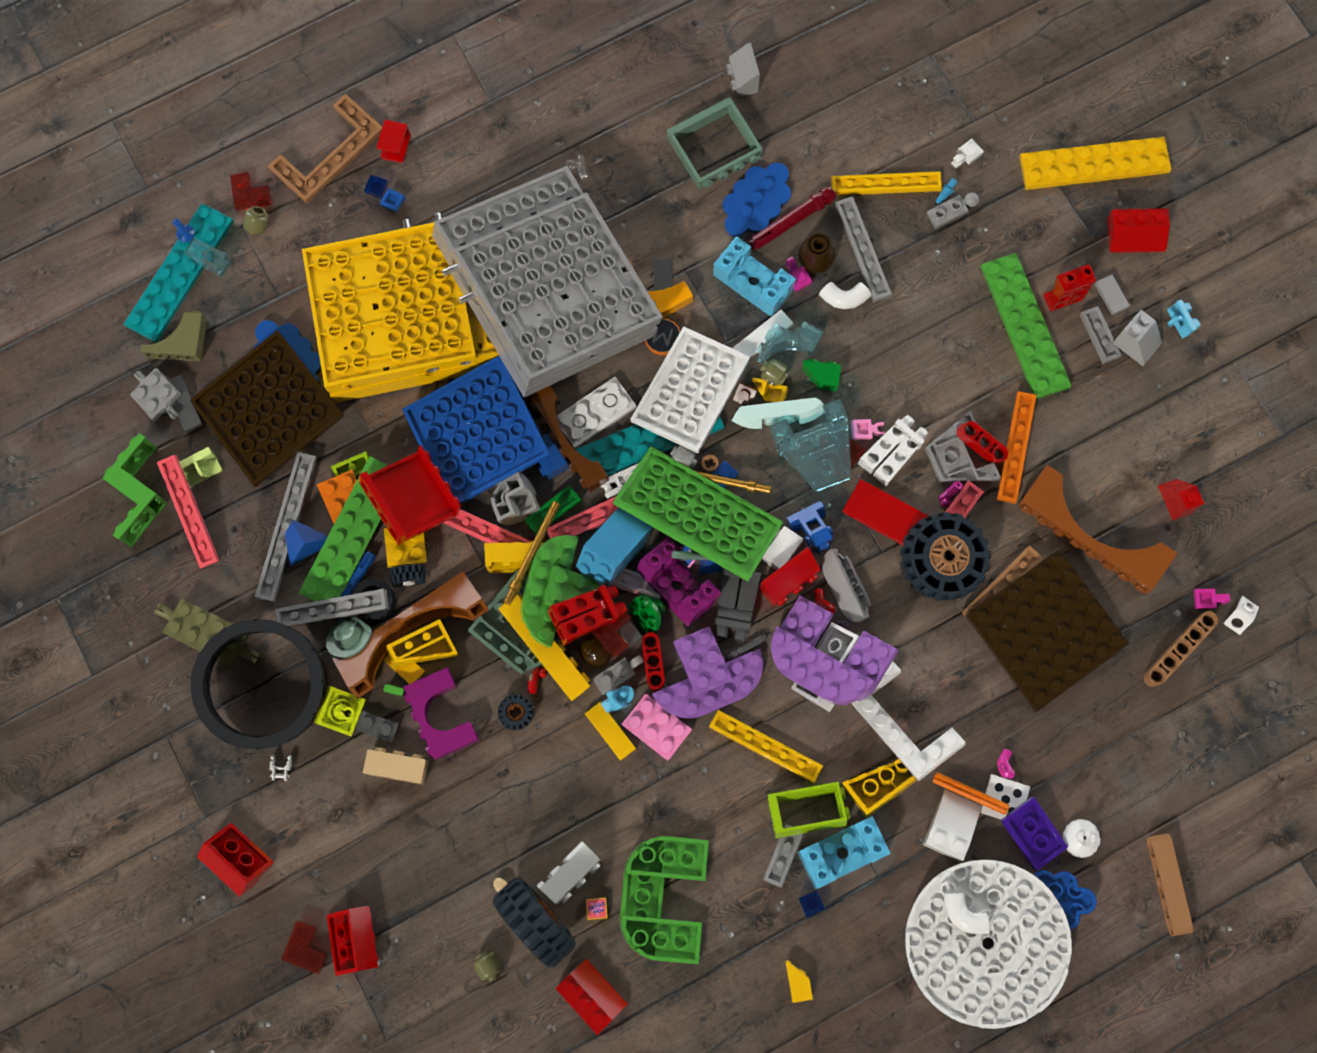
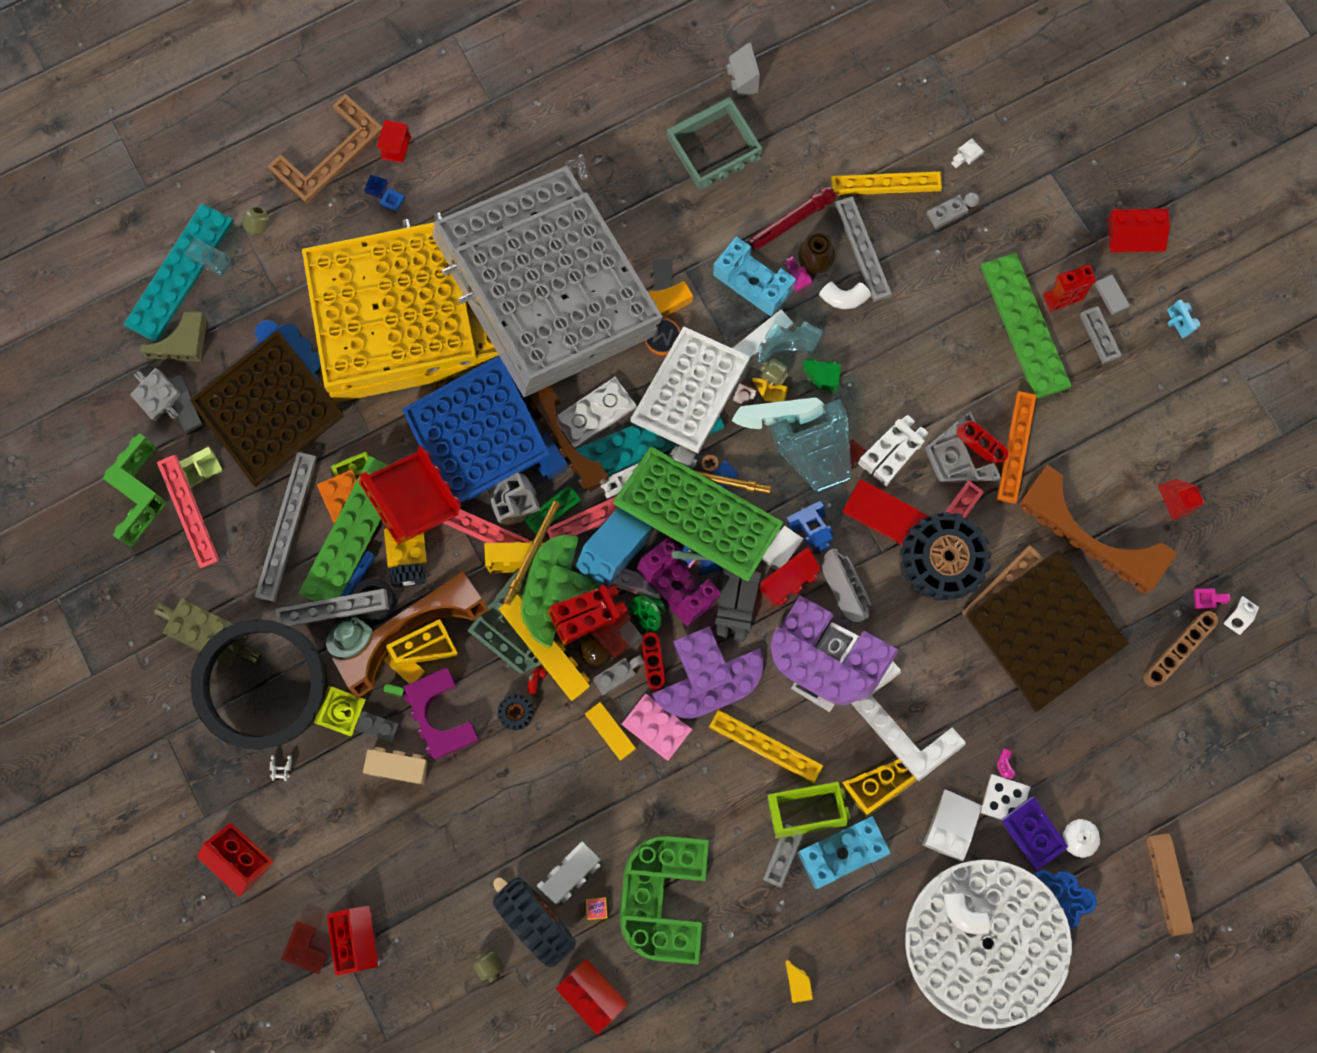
(184, 232): blue plate -> none
(246, 196): clear red plate -> none
(302, 541): blue slope -> none
(618, 699): medium azure hips -> none
(745, 647): dark grey piece -> none
(756, 199): blue plate -> none
(811, 903): clear blue plate -> none
(820, 601): red arm -> none
(863, 429): bright pink plate -> none
(945, 497): dark pink arm -> none
(946, 191): dark azure bar -> none
(971, 793): orange axle -> none
(1095, 163): yellow plate -> none
(1140, 338): light grey slope -> none

